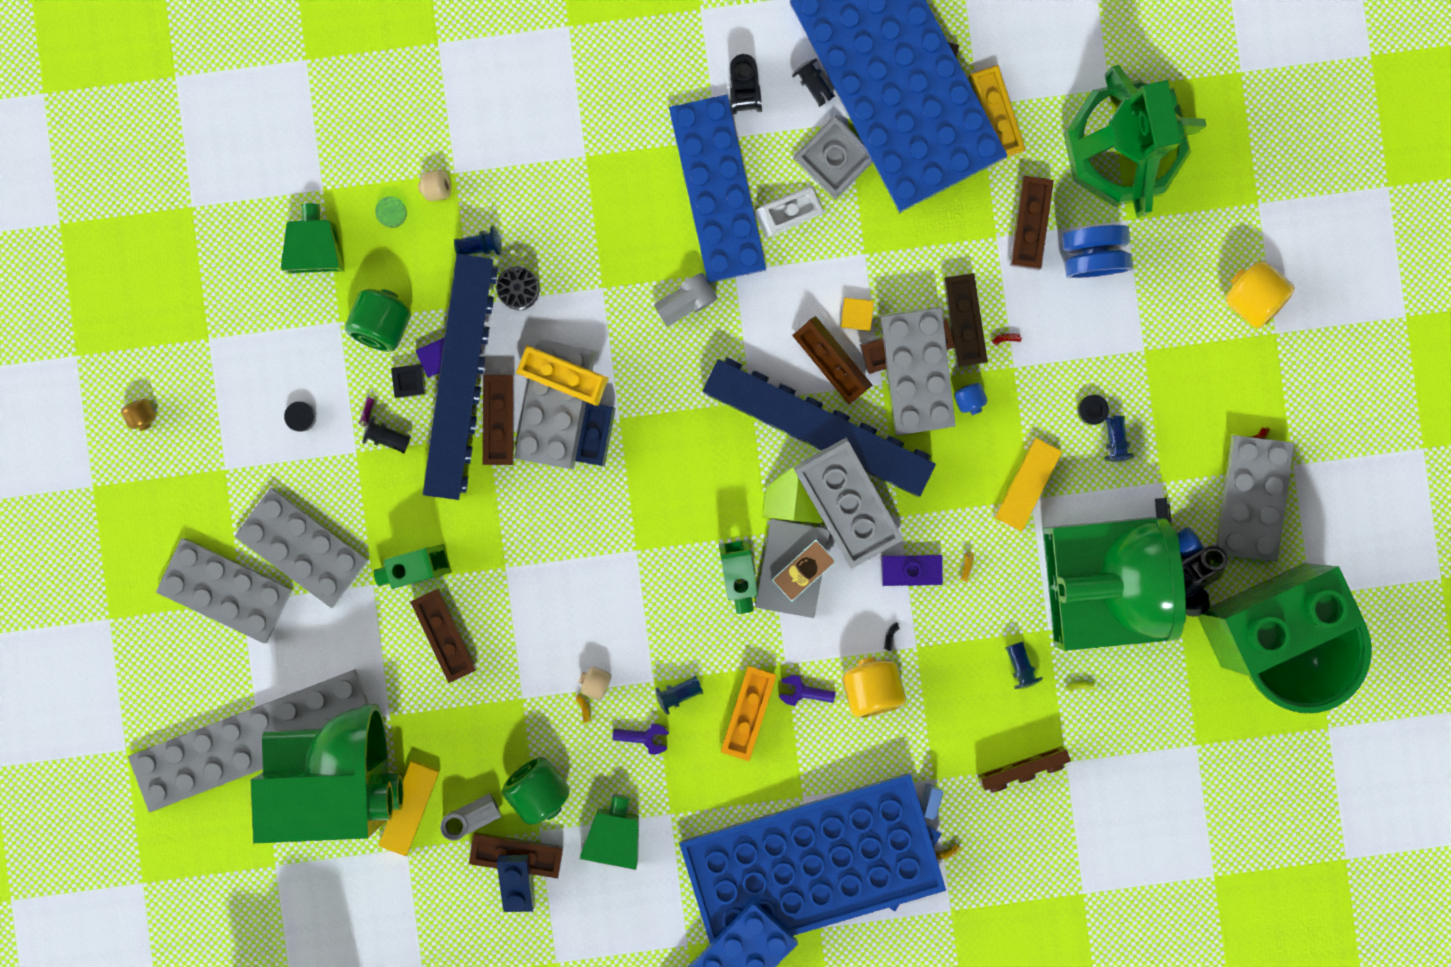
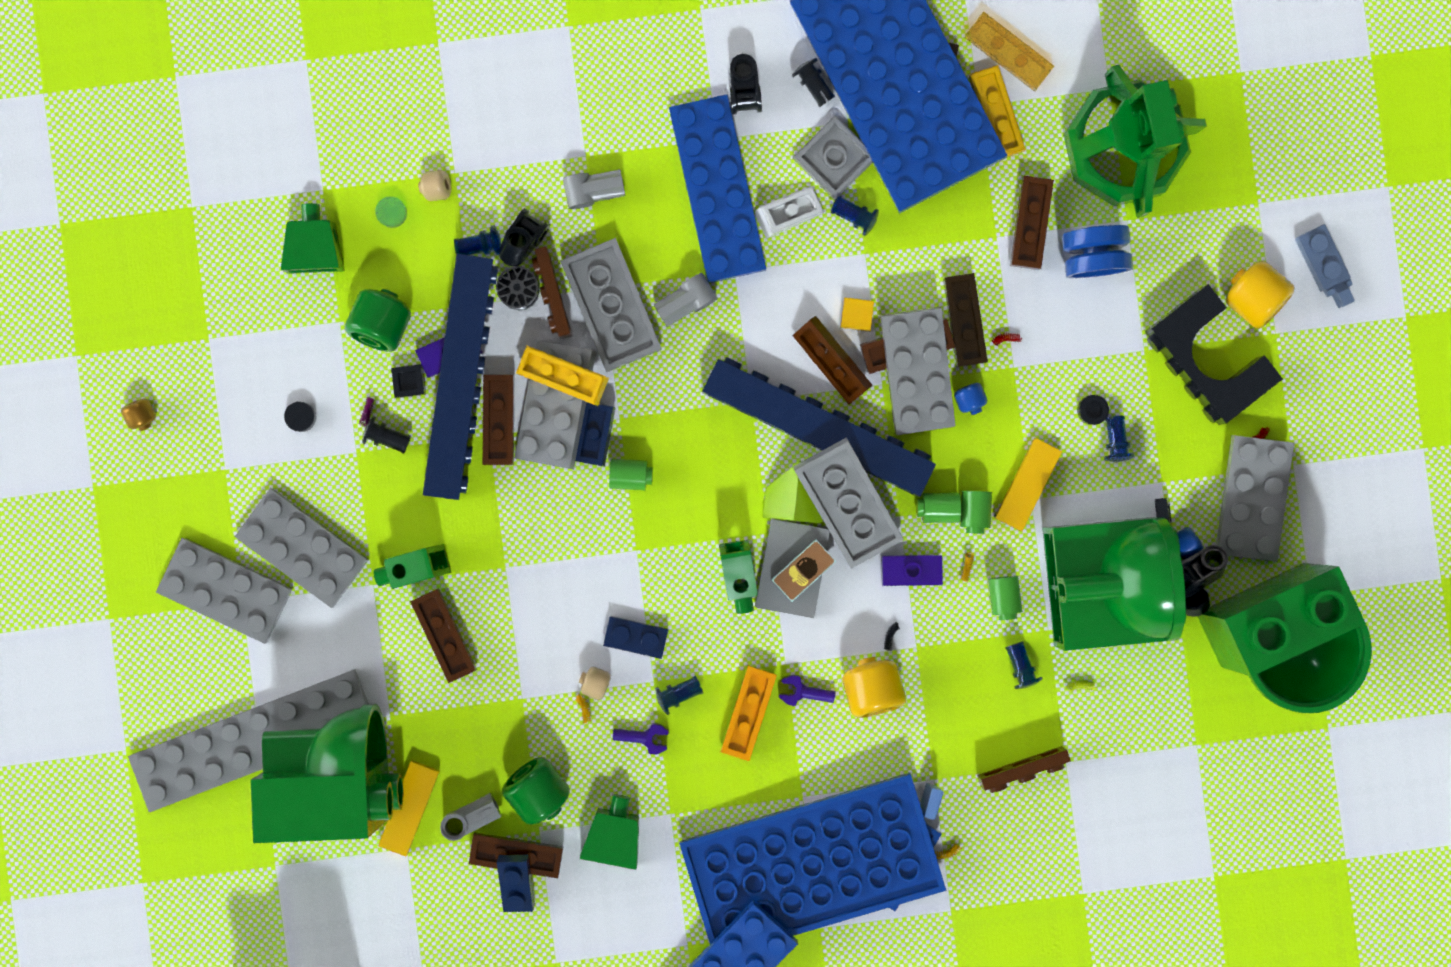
(522, 238): none -> black piece
(551, 293): none -> reddish brown plate
(585, 189): none -> light grey piece
(611, 305): none -> light grey plate
(630, 474): none -> bright green brick
(635, 637): none -> dark blue plate
(855, 214): none -> clear blue pin
(939, 507): none -> bright green brick
(976, 511): none -> bright green brick
(1005, 597): none -> bright green brick
(1009, 51): none -> clear yellow tile
(1174, 339): none -> black arch
(1326, 265): none -> sand blue hinge

